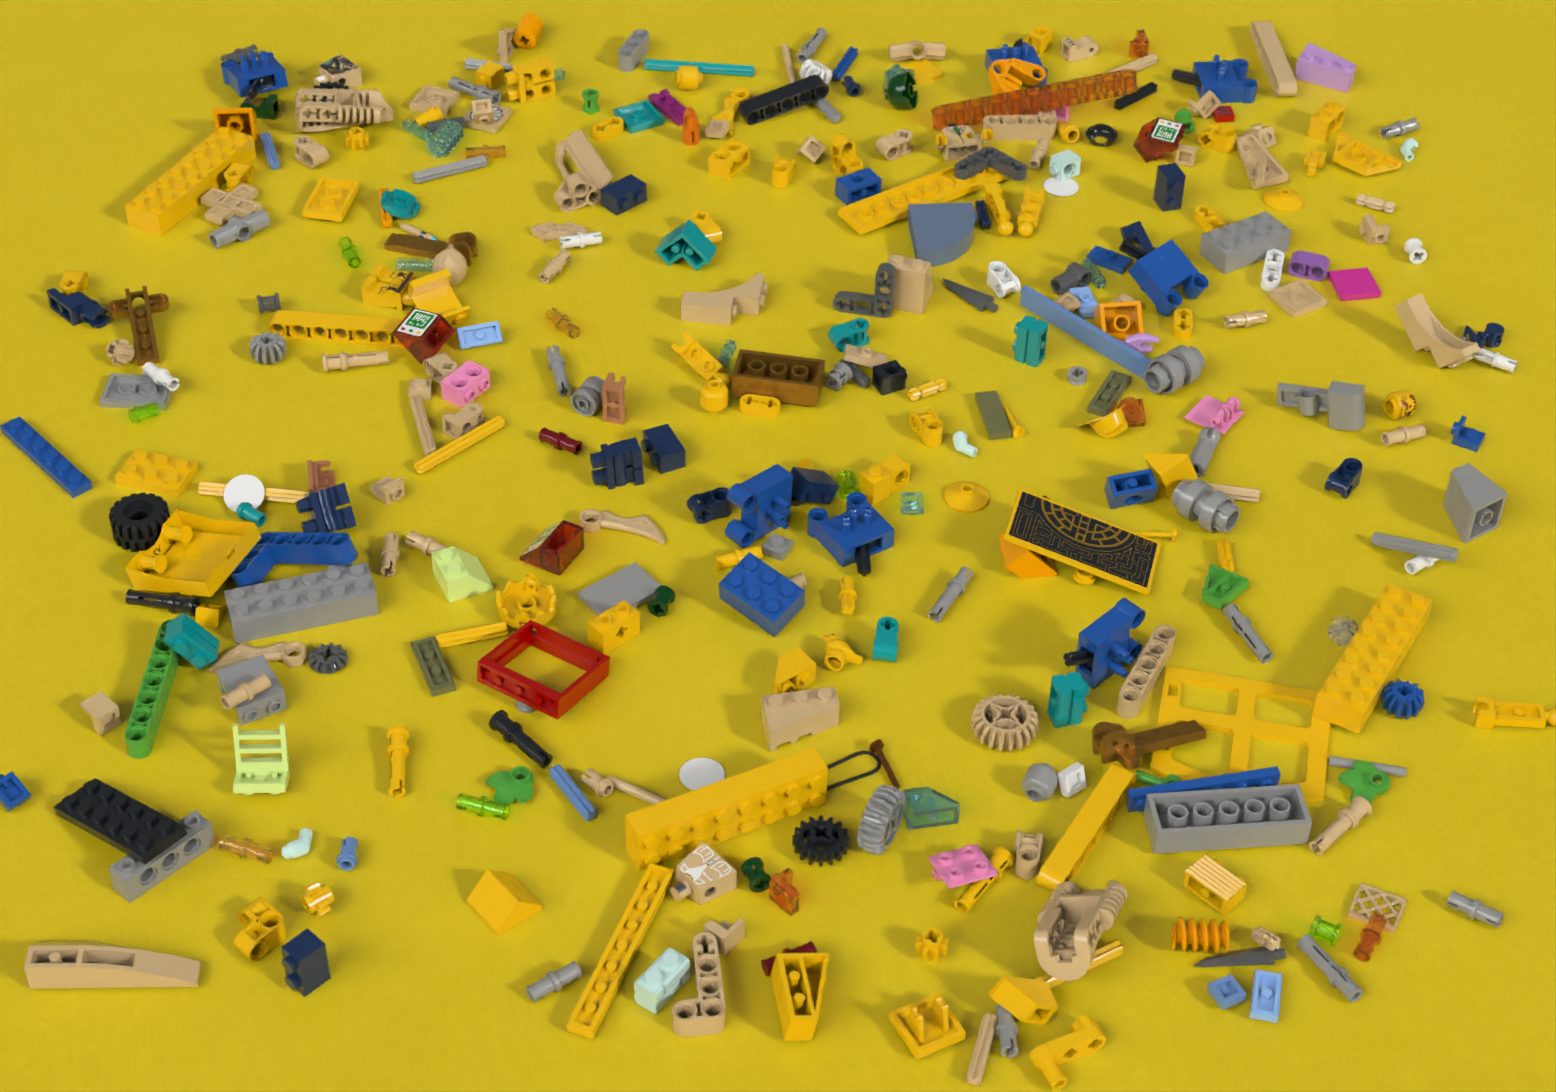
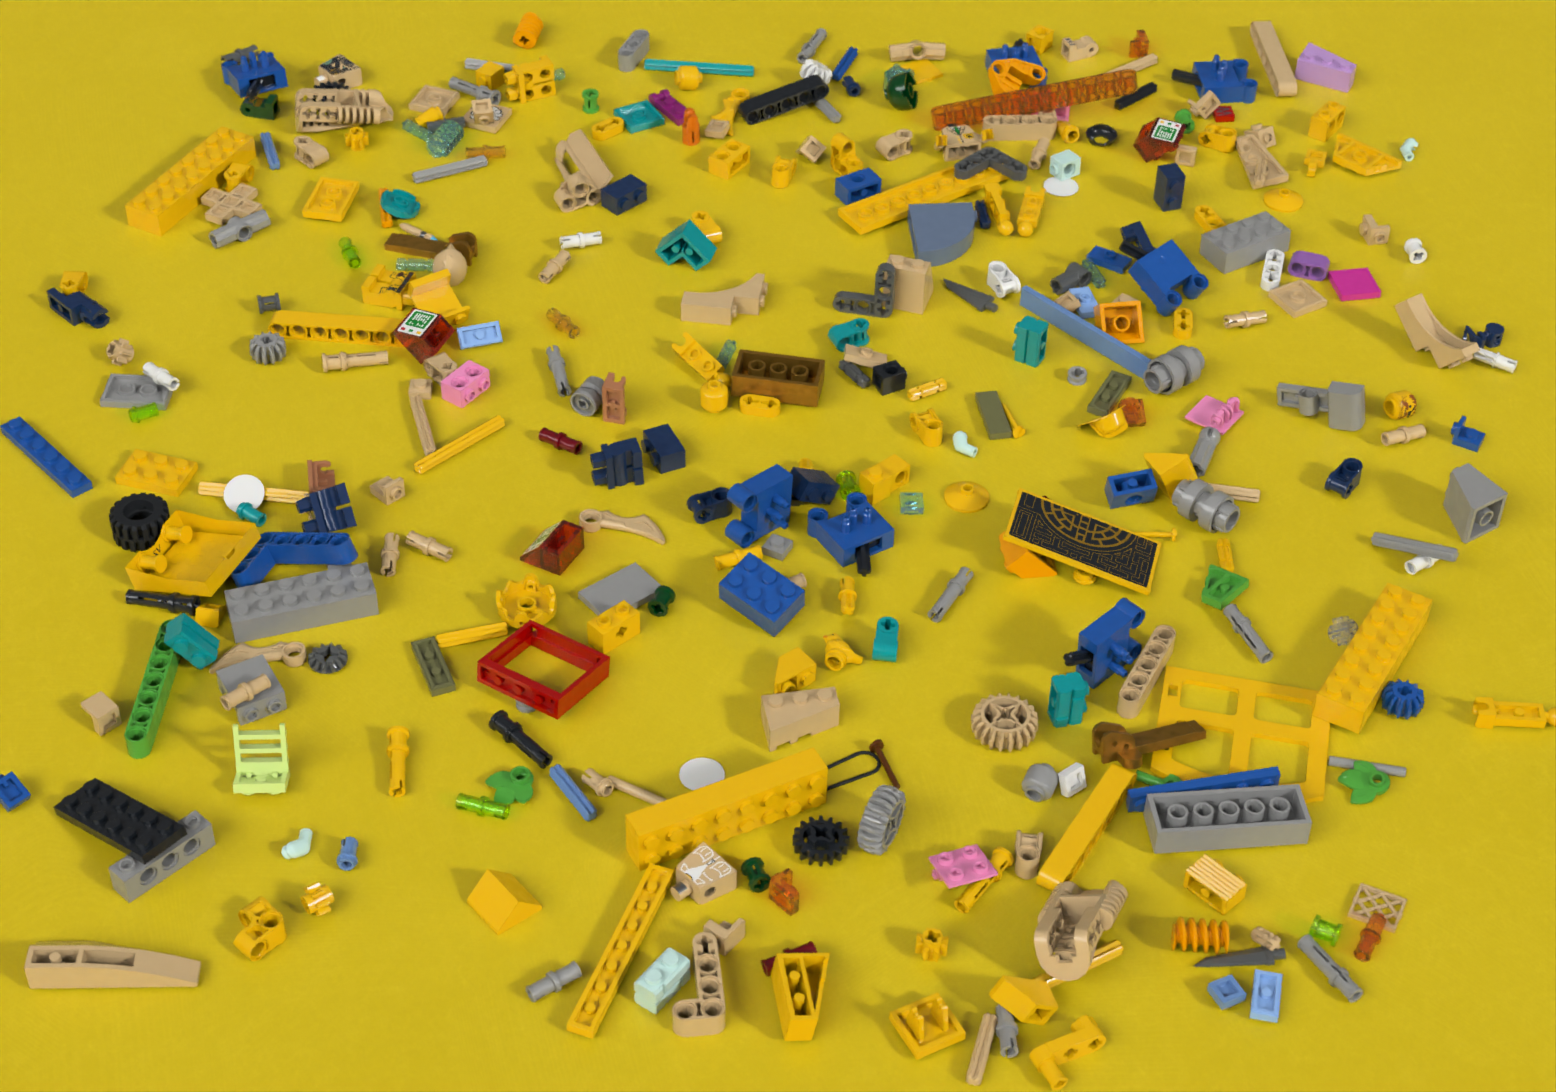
(141, 321): pearl gold piece -> none
(237, 119): light orange slope -> none
(245, 848): clear yellow pin -> none
(305, 962): brick -> none
(459, 574): yellowish green slope -> none
(463, 421): tan leg -> none
(505, 44): tan wing -> none
(552, 231): tan tile -> none
(788, 63): tan bar -> none
(838, 377): light grey bush -> none
(929, 808): clear light blue slope -> none
(1135, 341): lavender hand -> none
(1346, 819): tan pin -> none
(1375, 203): tan axle -> none
(1399, 128): light grey pin -> none
(1475, 909): light grey pin -> none

